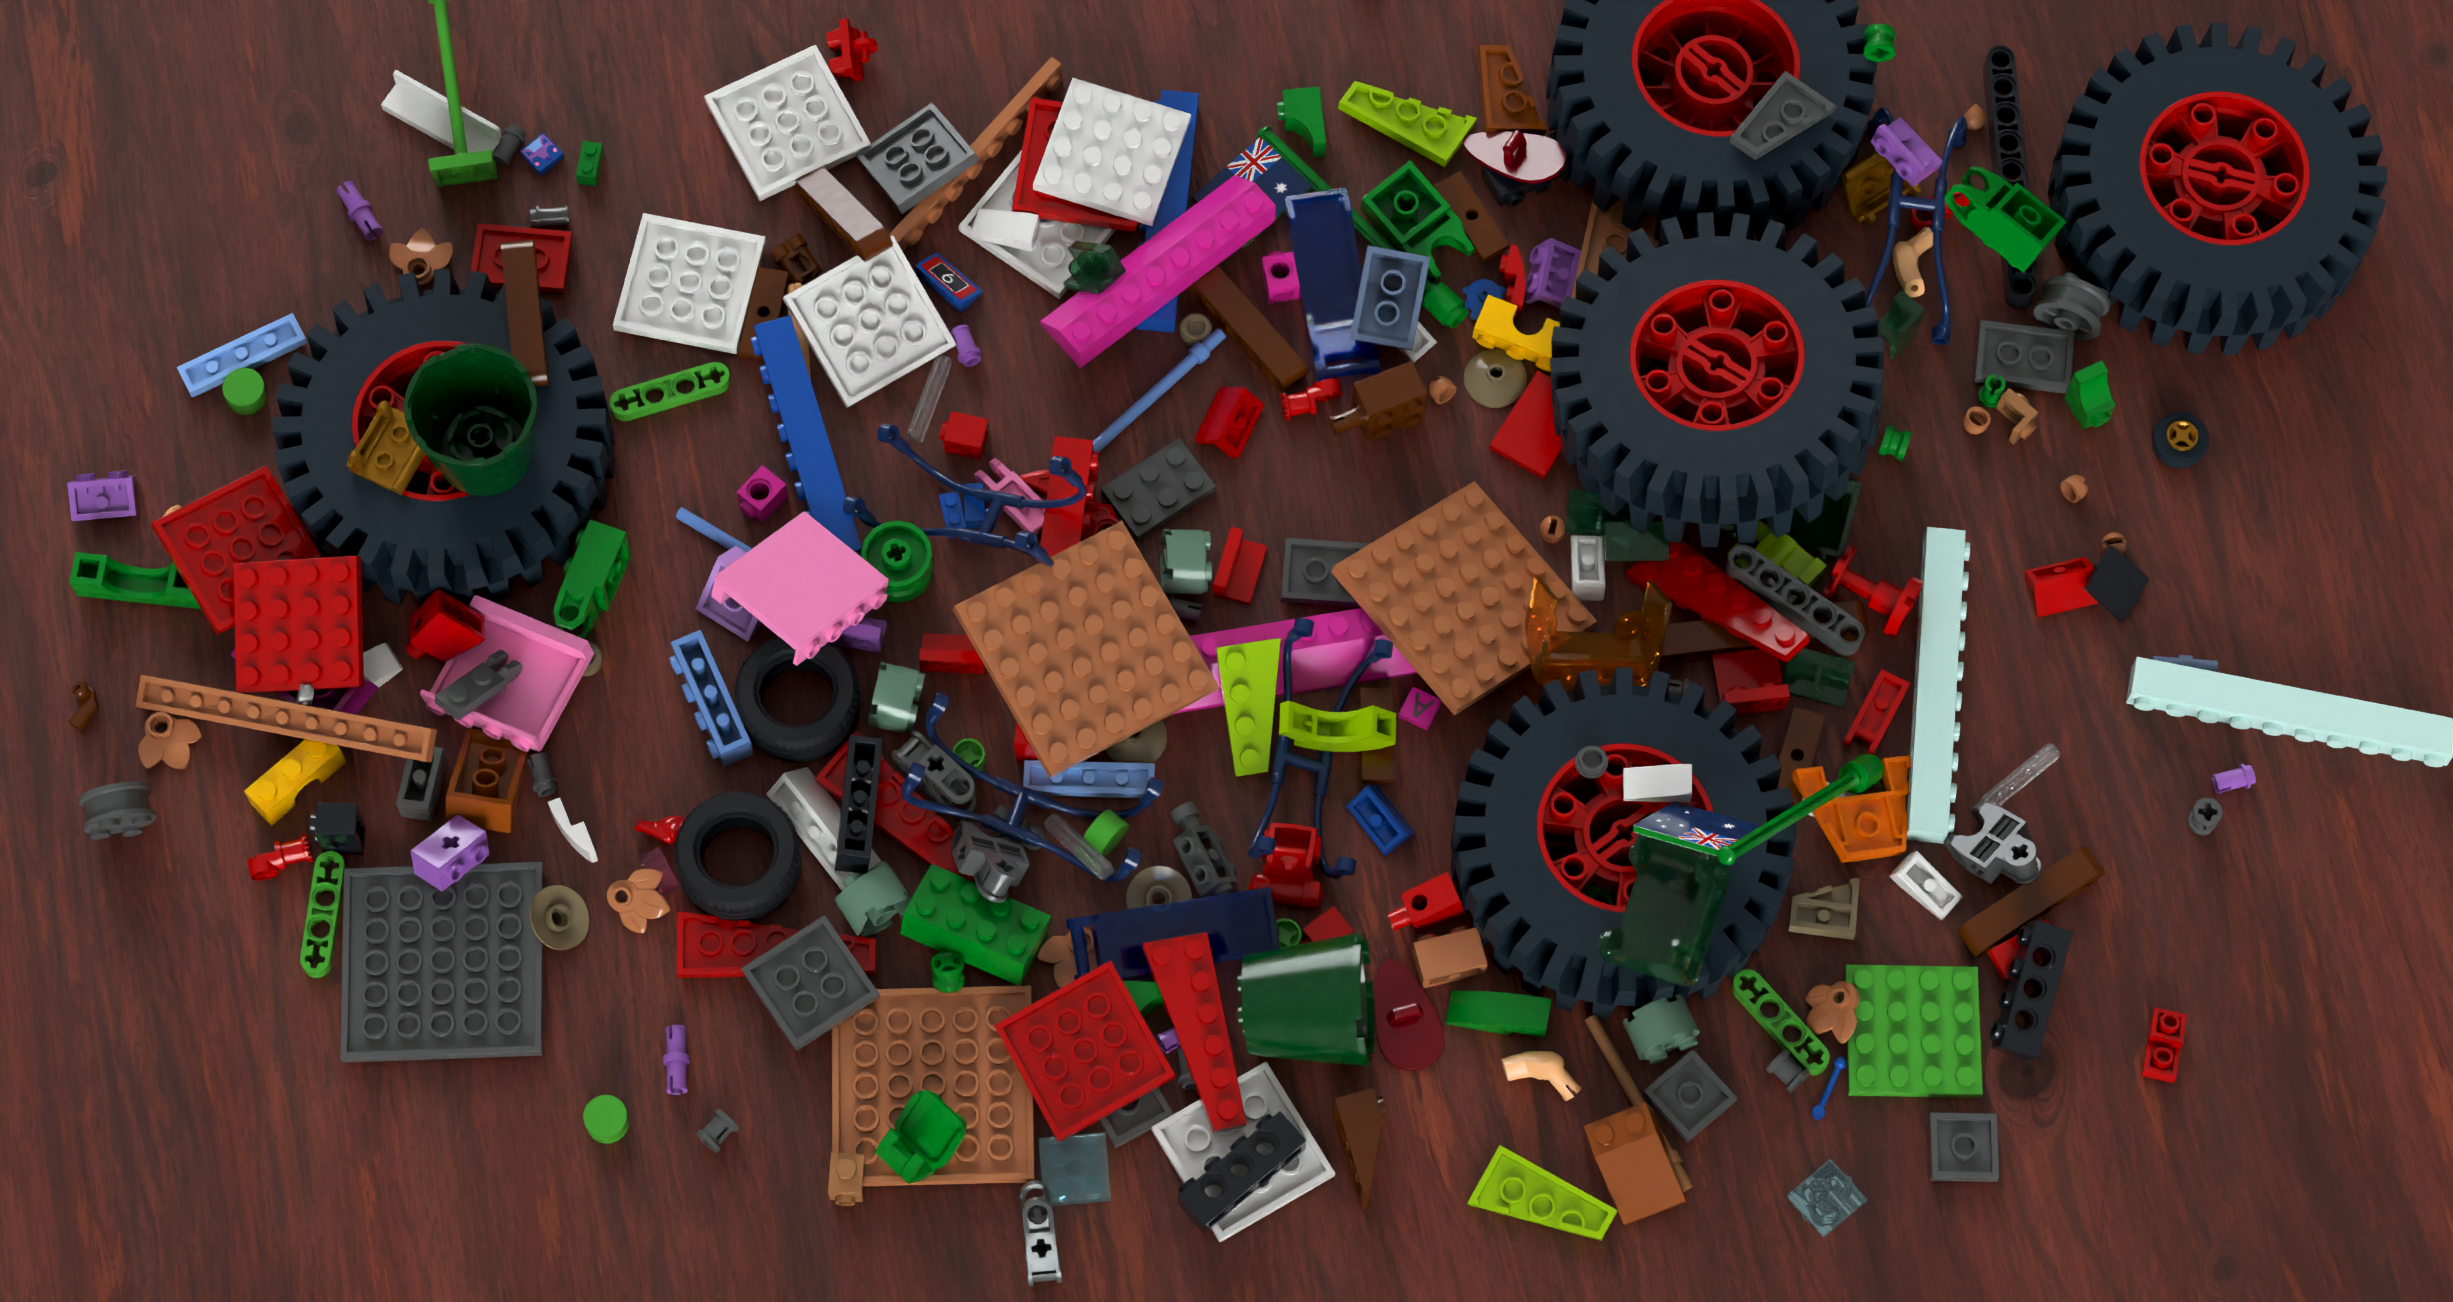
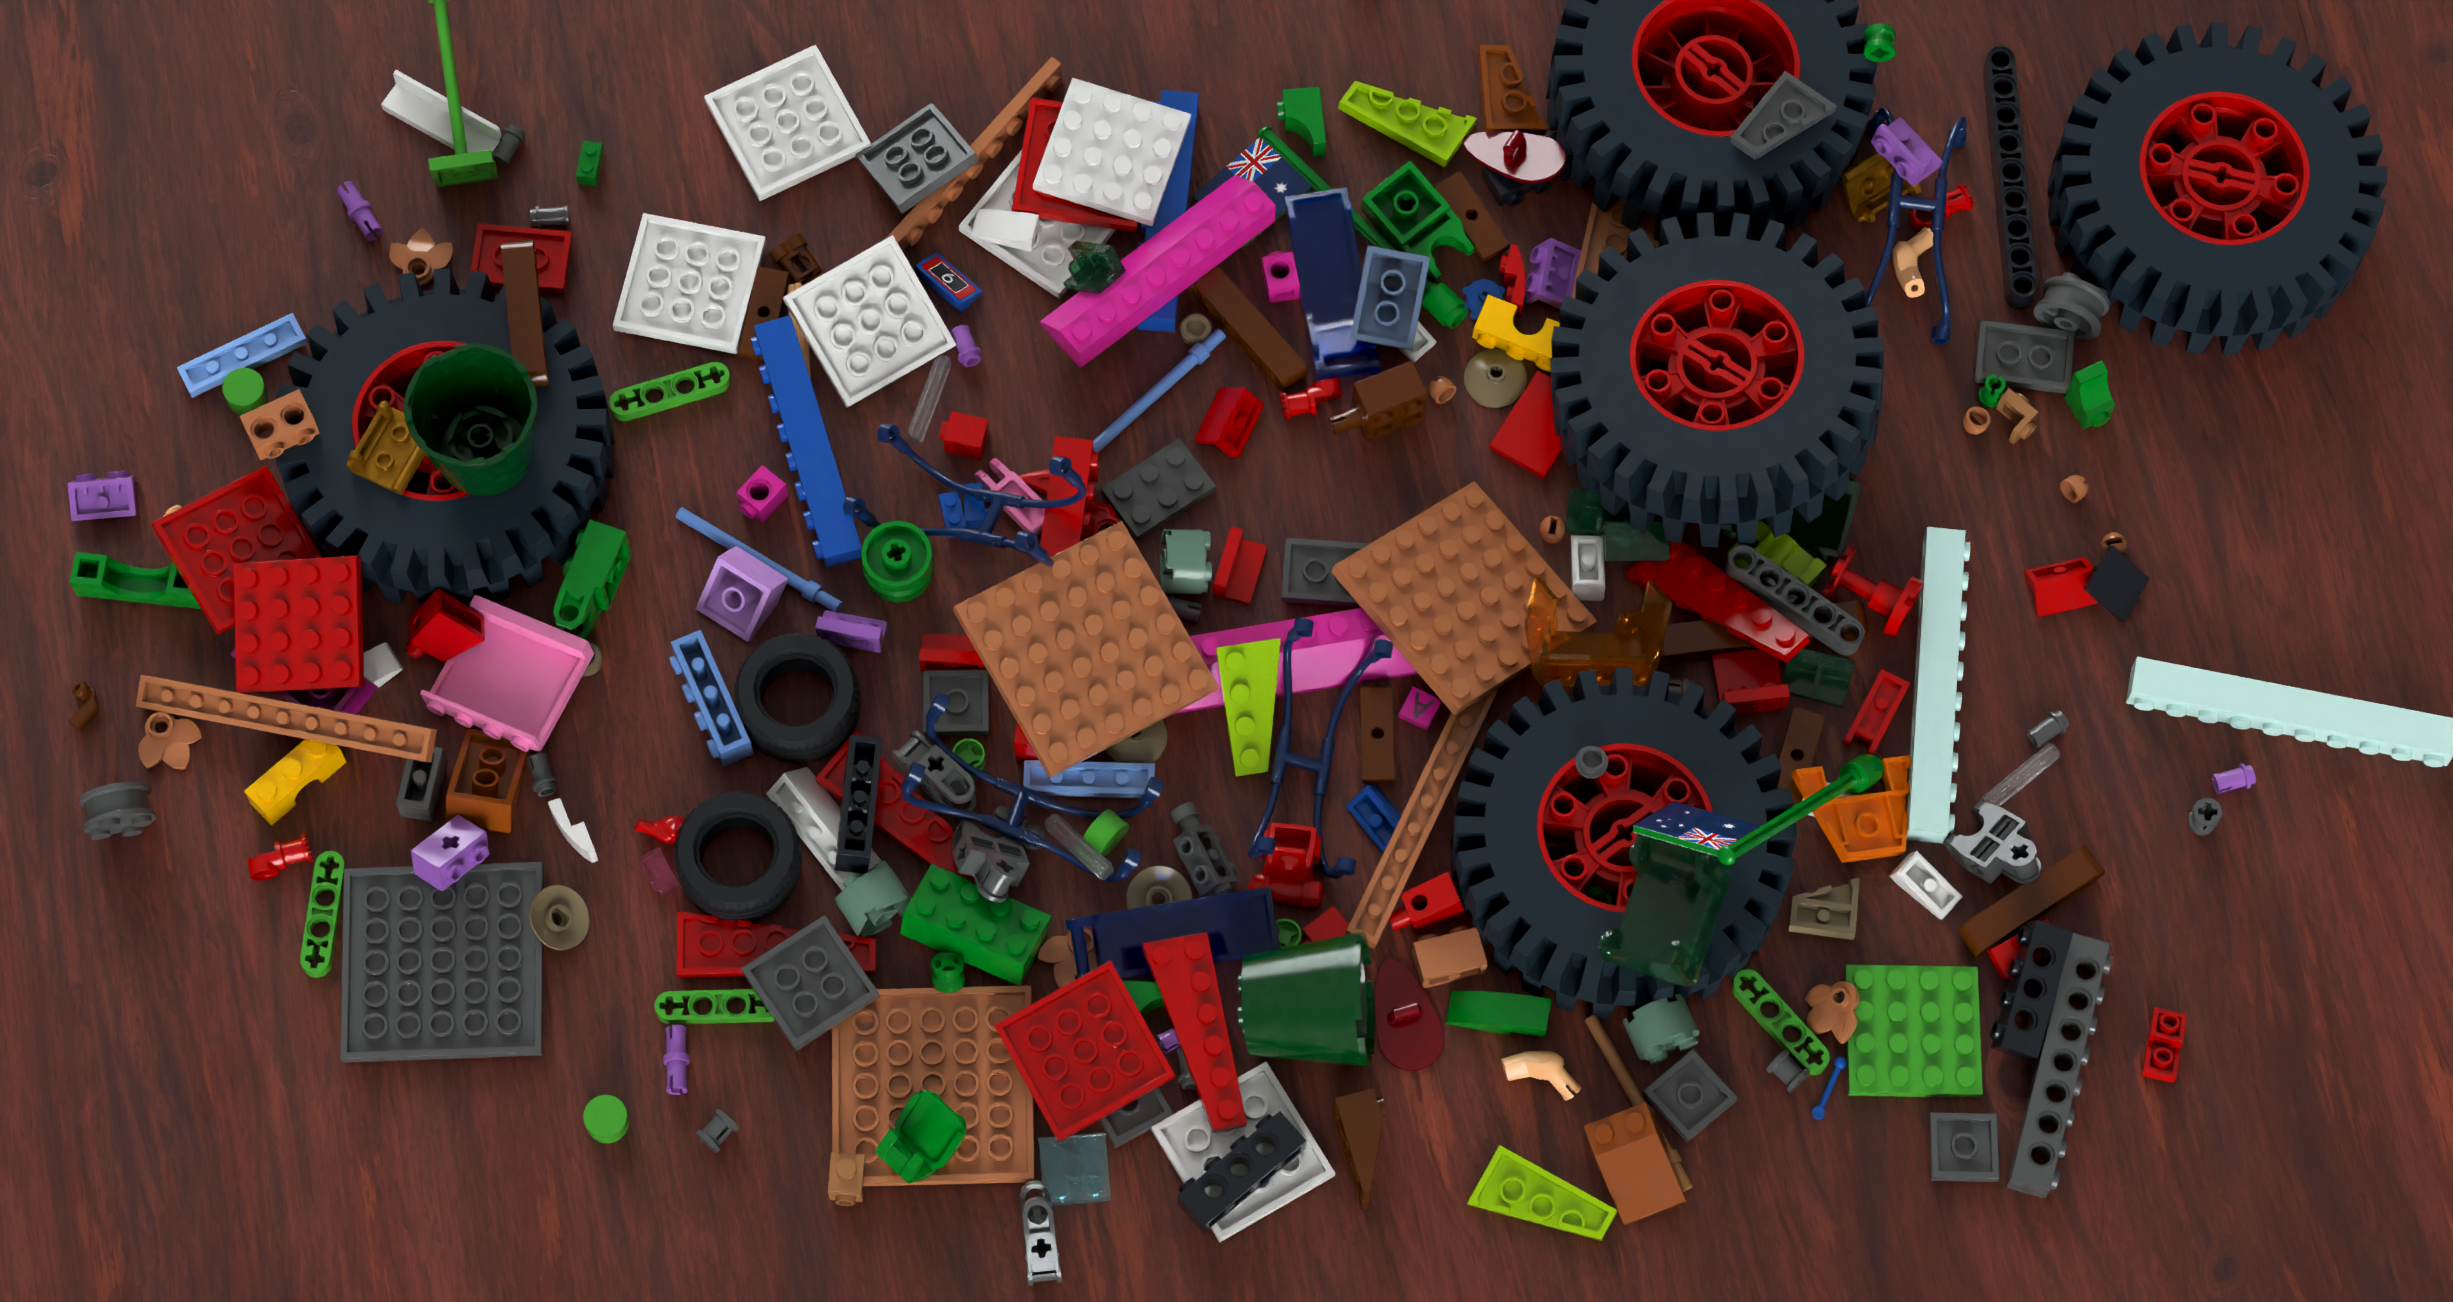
(276, 418): none -> nougat brick
(305, 694): light grey piece -> none
(339, 828): black brick -> none
(478, 685): dark grey hinge -> none
(542, 154): tile -> none
(642, 899): nougat plate -> none
(719, 1010): none -> bright green beam
(803, 585): bright pink panel -> none
(844, 214): beam -> none
(855, 49): red hips -> none
(893, 698): sand green brick -> none
(968, 702): none -> dark grey plate
(1338, 731): lime arch -> none
(1417, 820): none -> nougat plate
(1658, 783): white slope -> none
(1827, 1198): clear light blue piece -> none
(1895, 443): green wheel -> none
(1901, 323): clear green panel -> none
(1975, 117): nougat hinge -> none
(2005, 217): green brick -> none
(2024, 1172): none -> dark grey brick
(2048, 728): none -> dark grey pin
(2180, 428): black wheel -> none
(2187, 660): sand blue bar -> none

